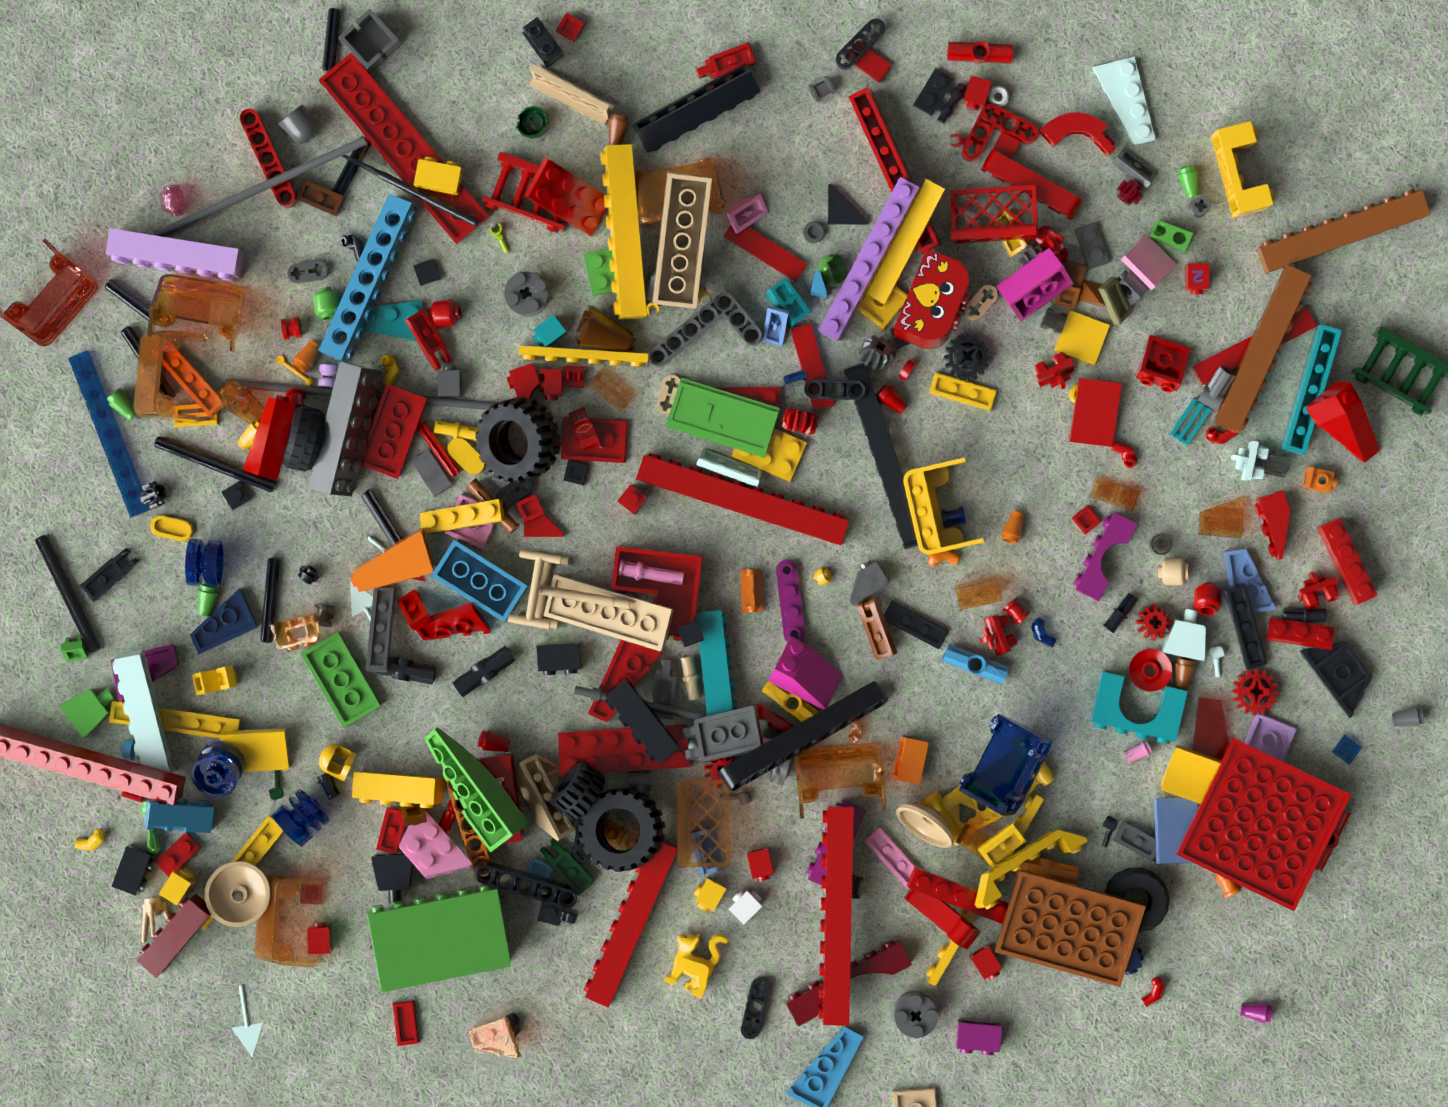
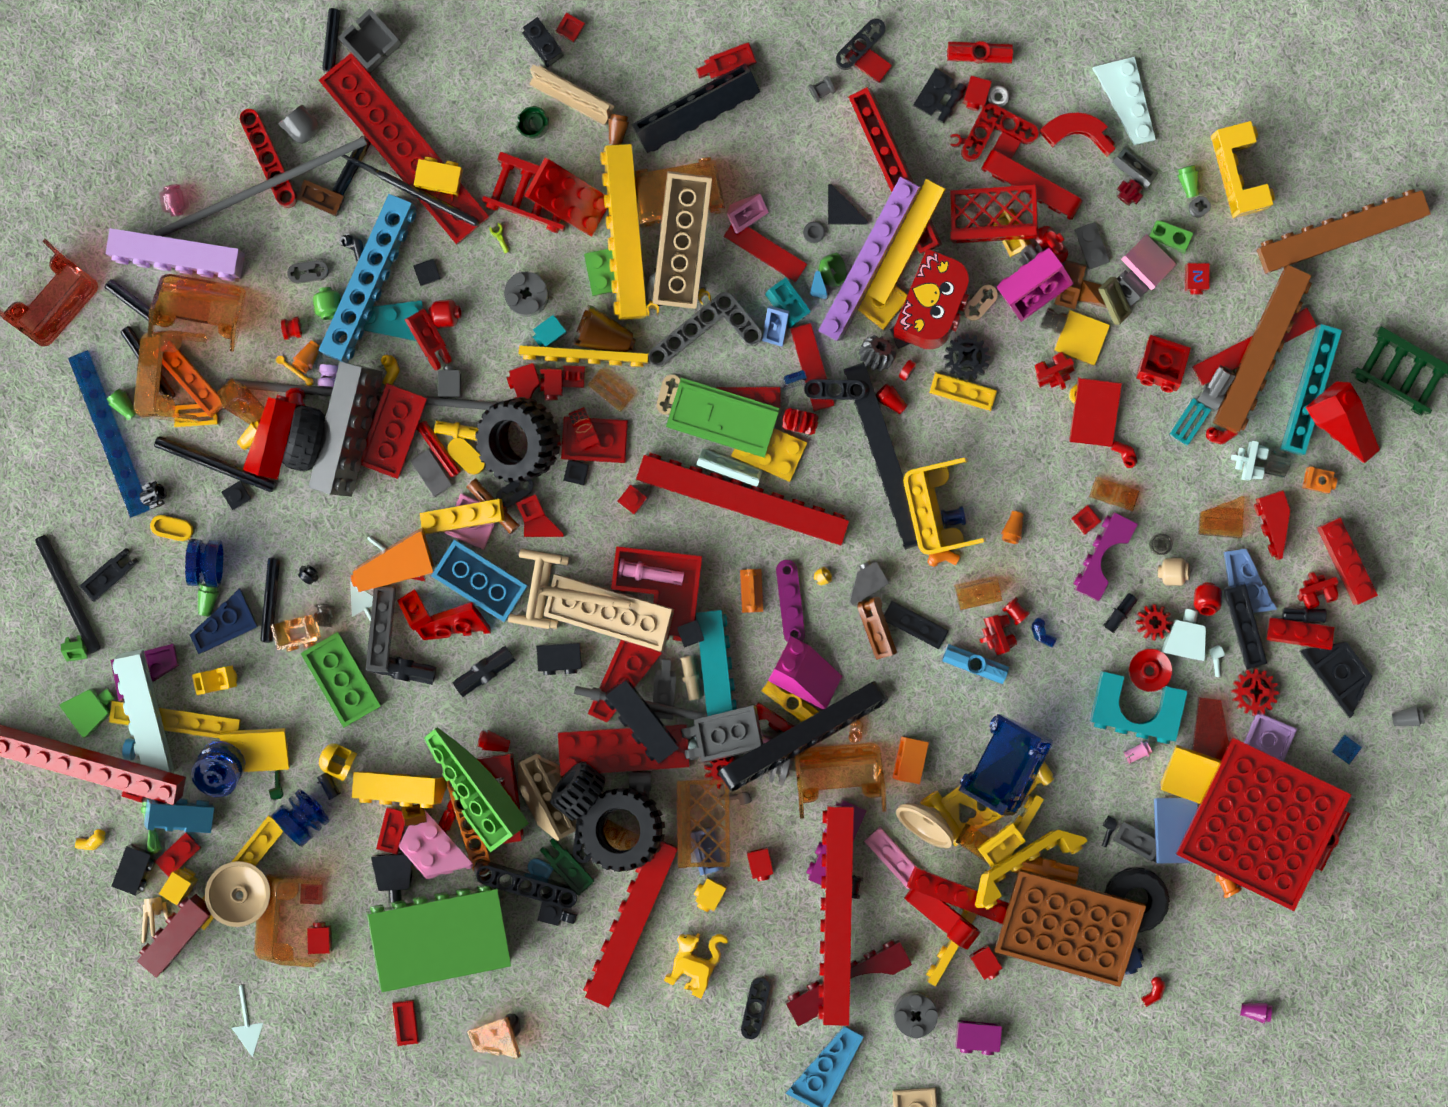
(381, 517): black axle -> none
(745, 905): white brick -> none
(1183, 672): dark orange cone -> none

